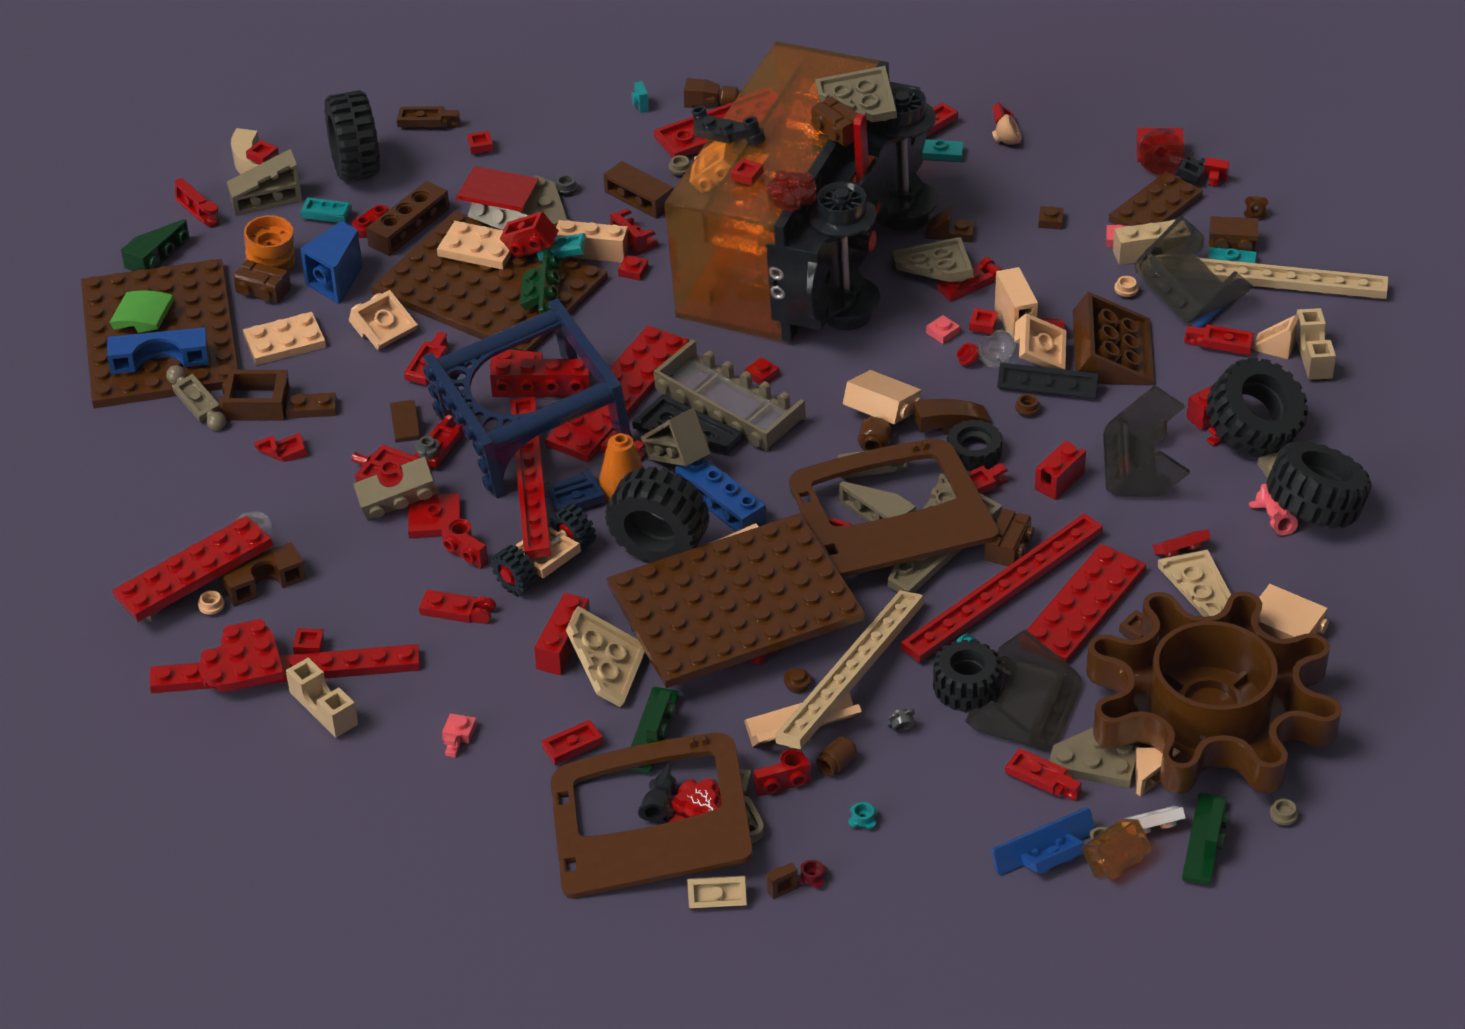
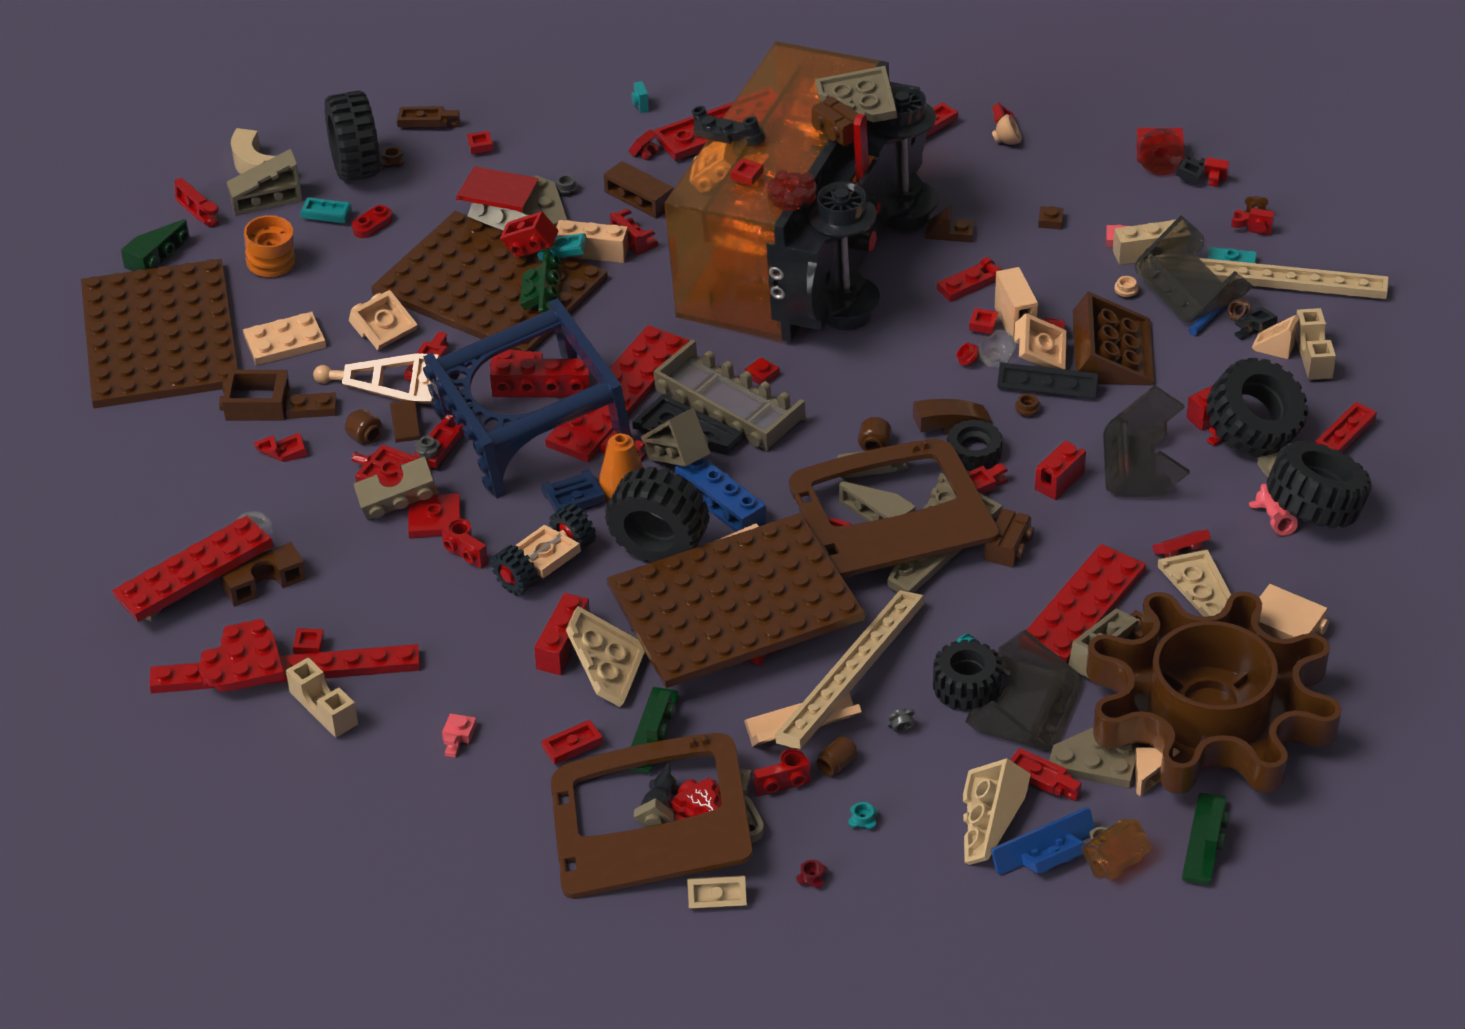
(128, 352): blue arch -> none
(142, 310): bright green slope -> none
(196, 398): dark tan plate -> none
(211, 602): light nougat plate -> none
(261, 152): red plate -> none
(262, 281): reddish brown brick -> none
(332, 261): blue slope -> none
(363, 426): none -> reddish brown head
(392, 157): none -> reddish brown plate
(407, 218): reddish brown brick -> none
(418, 388): none -> light nougat plate
(457, 607): red hinge -> none
(474, 245): light nougat plate -> none
(531, 489): red plate -> none
(633, 267): red plate -> none
(644, 144): none -> red tile
(653, 813): none -> dark tan plate
(679, 165): dark tan plate -> none
(708, 93): reddish brown piece -> none
(782, 880): reddish brown plate -> none
(797, 680): reddish brown plate -> none
(881, 396): light nougat brick -> none
(938, 260): dark tan plate -> none
(942, 329): coral plate -> none
(943, 150): teal plate -> none
(992, 800): none -> tan wedge
(1001, 588): red plate -> none
(1115, 623): none -> dark tan slope
(1157, 202): reddish brown plate -> none
(1164, 817): white plate -> none
(1220, 338): red hinge -> none
(1233, 233): reddish brown brick -> none
(1234, 307): none -> reddish brown plate
(1257, 220): none -> red plate
(1257, 319): none -> black plate
(1283, 812): dark tan plate -> none
(1347, 427): none -> red plate

